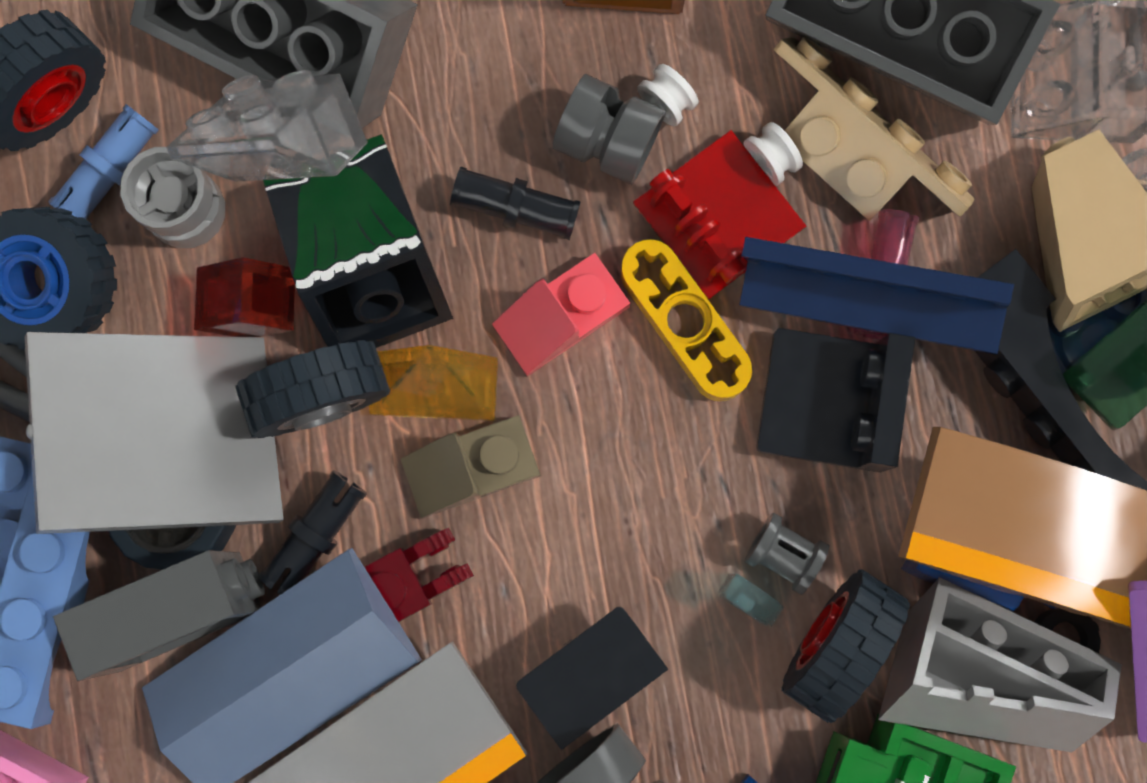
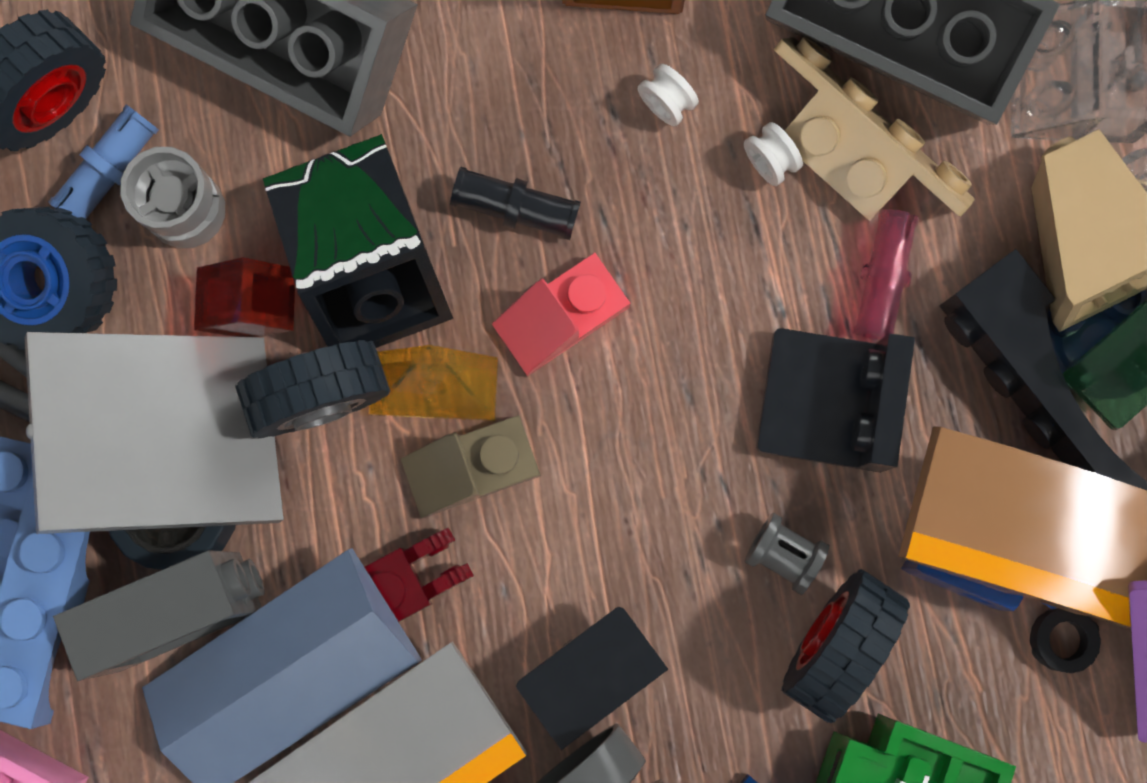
(274, 130): clear slope -> none
(312, 533): black pin -> none
(608, 128): dark grey wheel -> none
(646, 291): yellow beam -> none
(712, 207): red hinge -> none
(750, 599): clear light blue tile -> none
(875, 295): dark blue fence -> none
(996, 675): light grey wedge -> none

